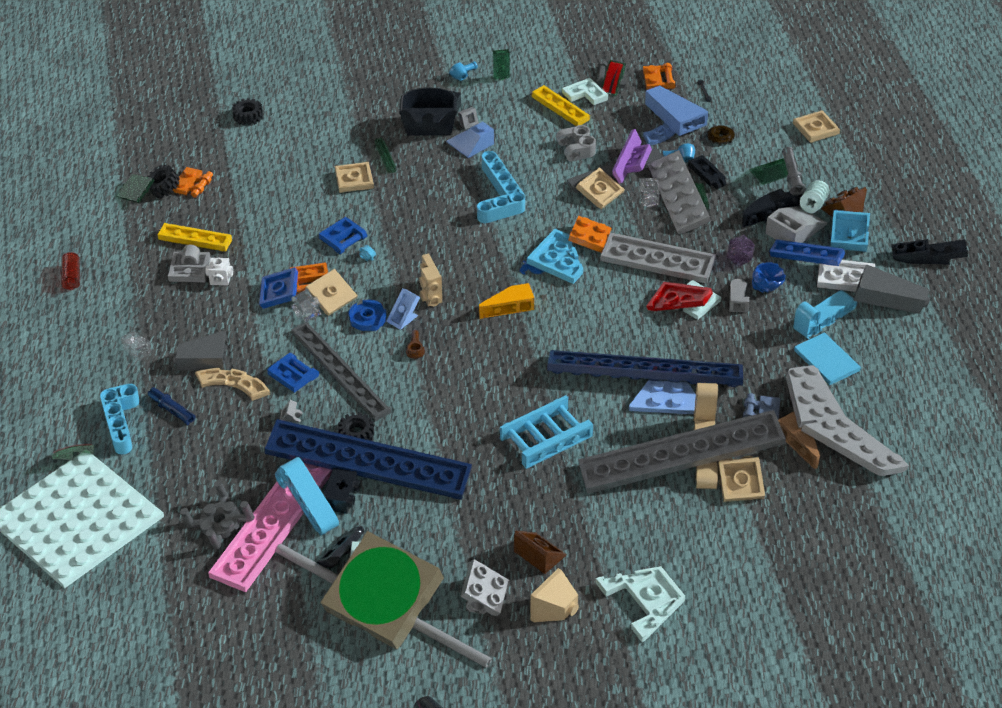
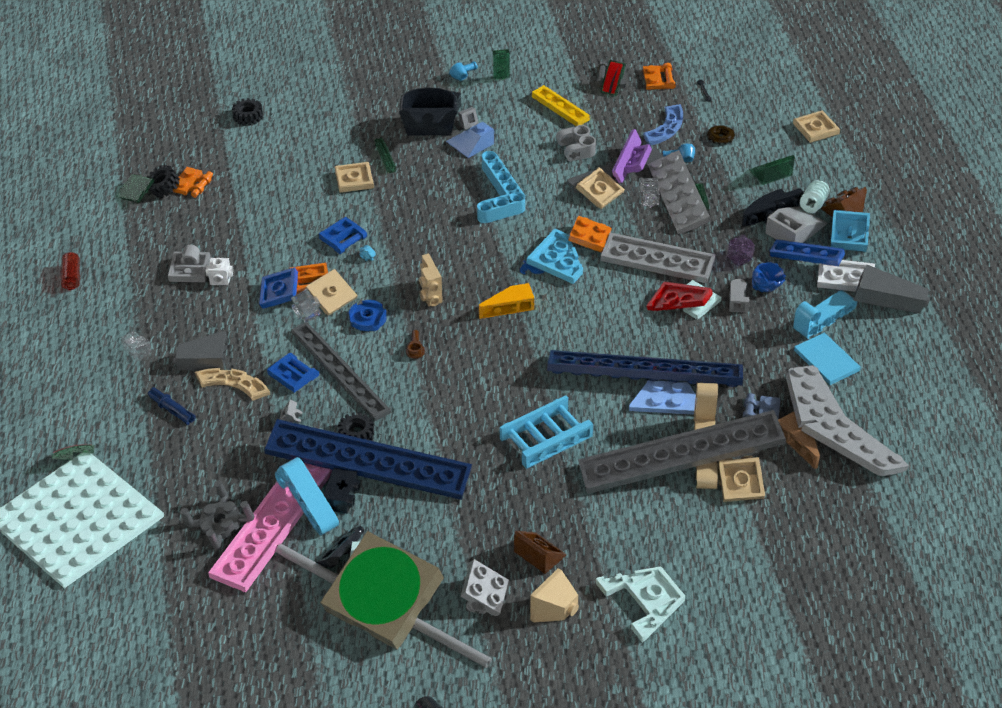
(114, 401): medium azure beam -> none
(195, 237): yellow plate -> none
(403, 309): light blue slope -> none
(585, 88): light aqua plate -> none
(675, 111): medium blue slope -> none
(707, 172): black hinge -> none
(794, 176): flat silver pin -> none
(924, 253): black slope -> none

